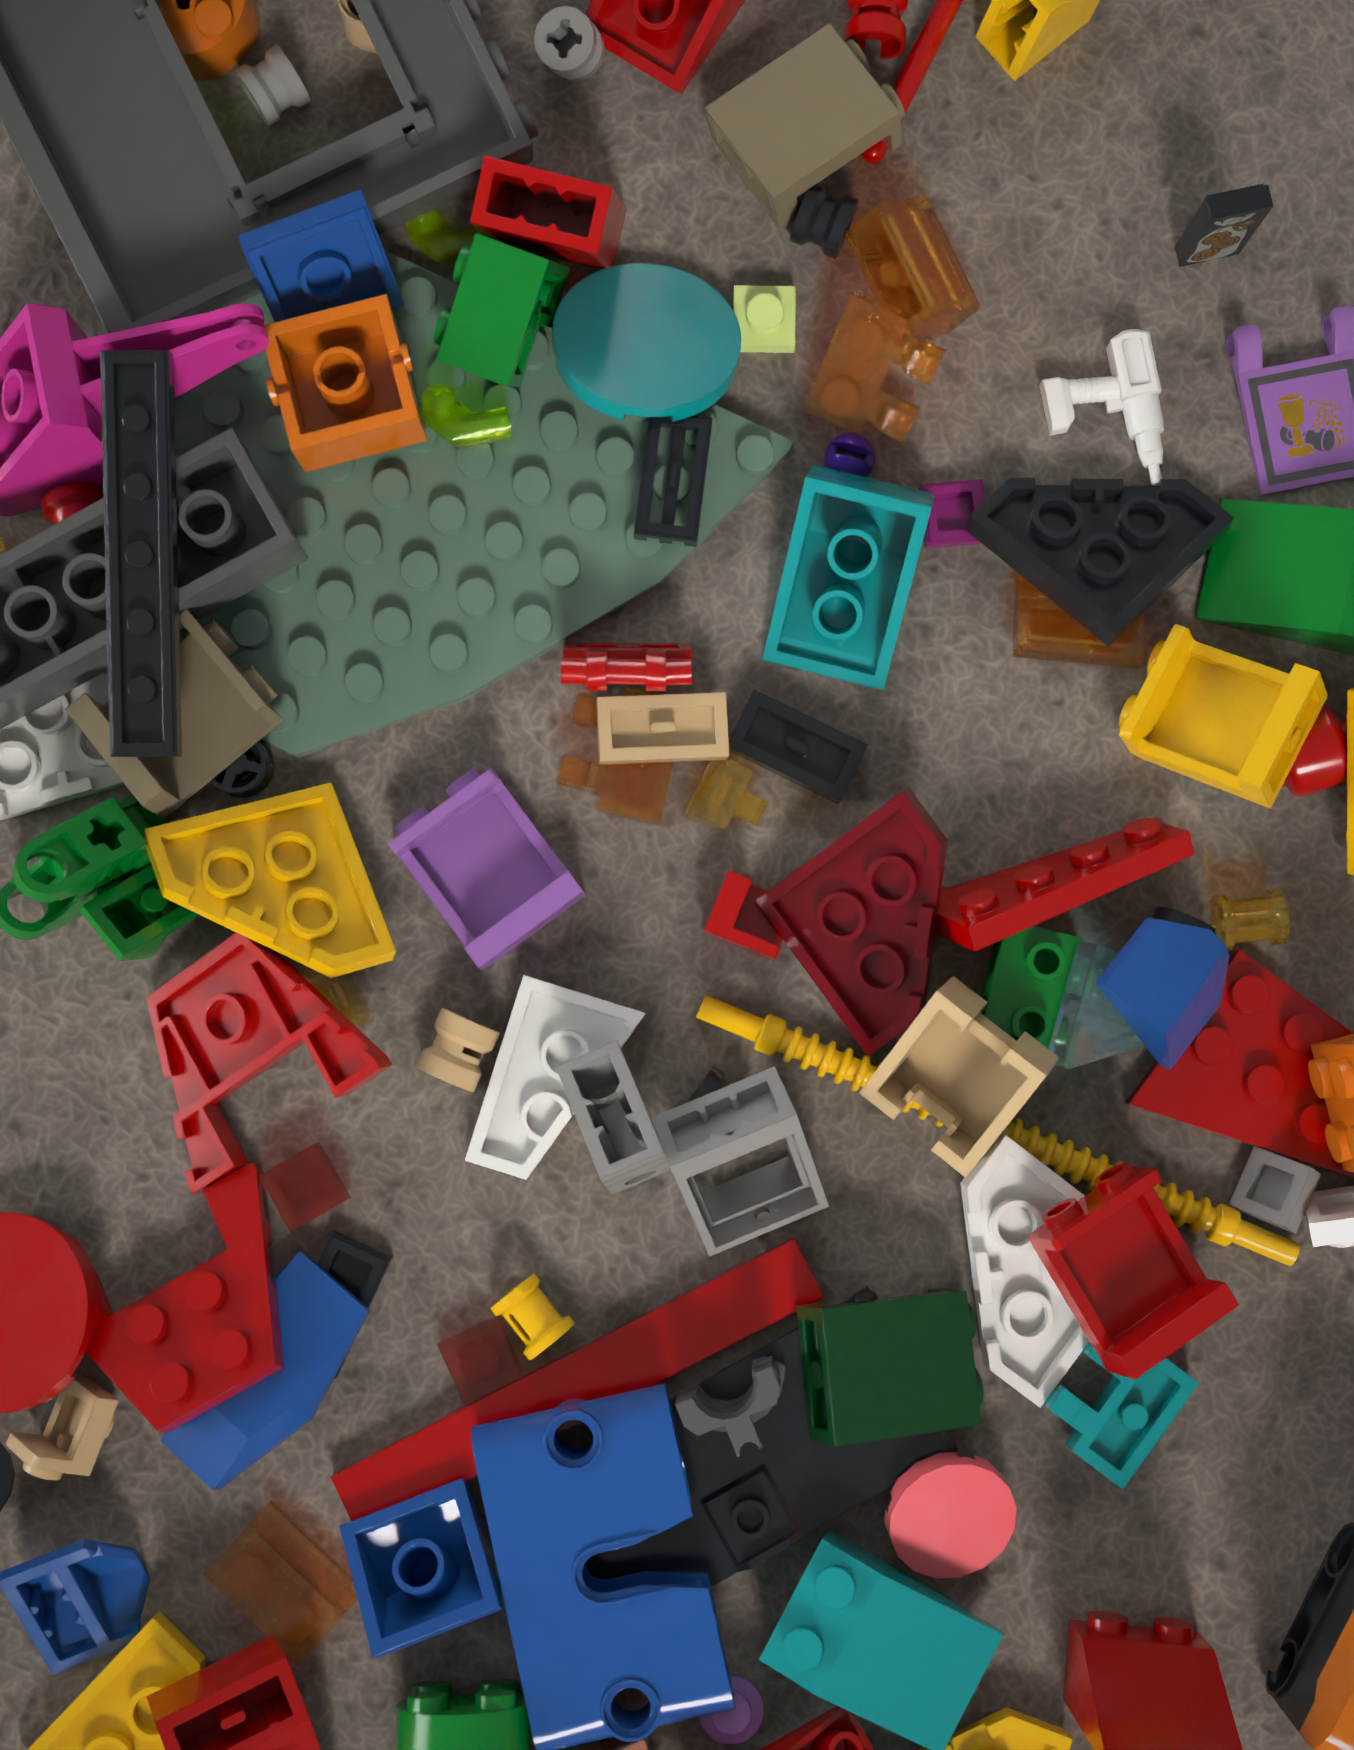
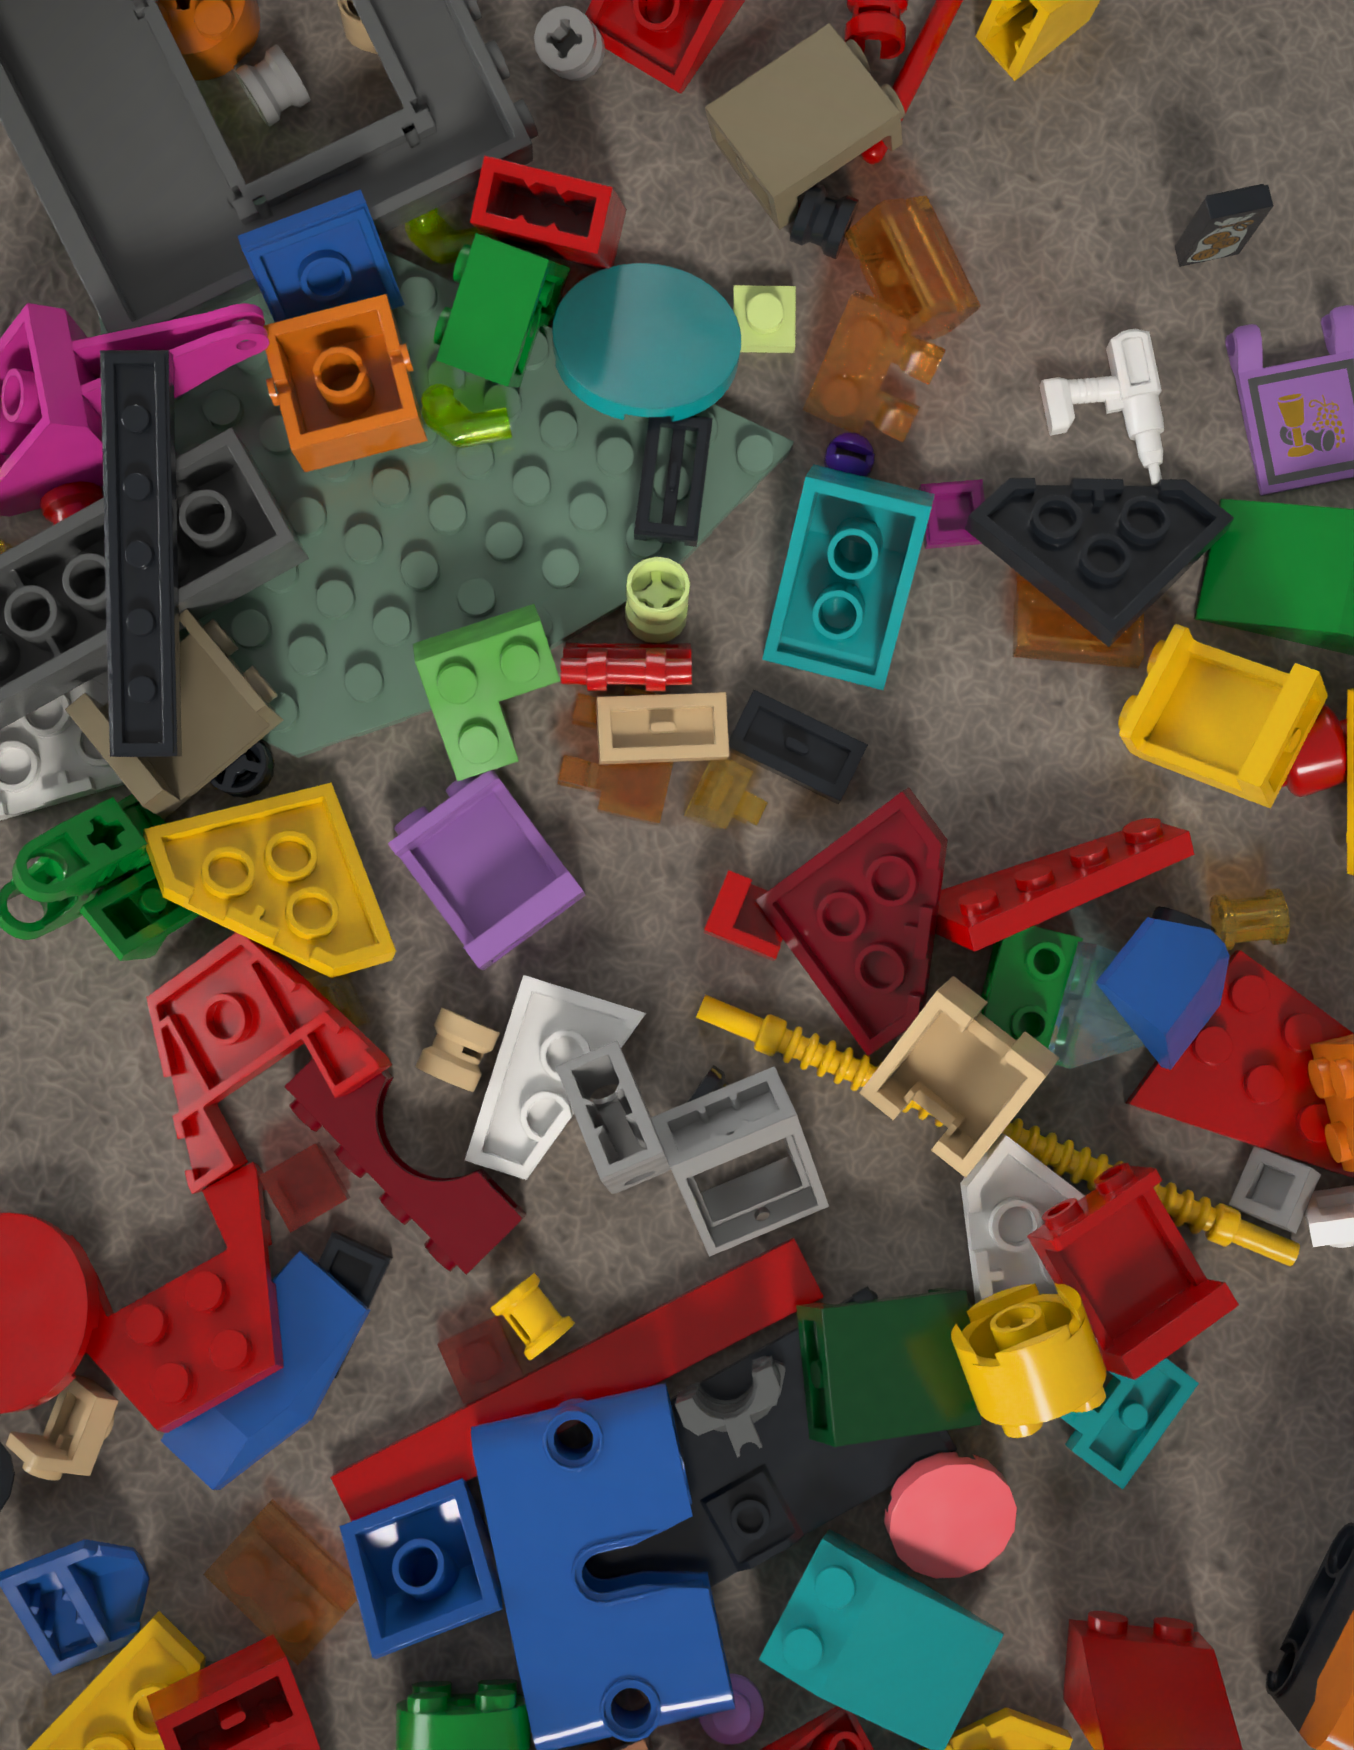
(459, 1214): none -> dark red arch
(471, 673): none -> bright green brick
(657, 584): none -> yellowish green wheel
(1030, 1358): none -> yellow brick

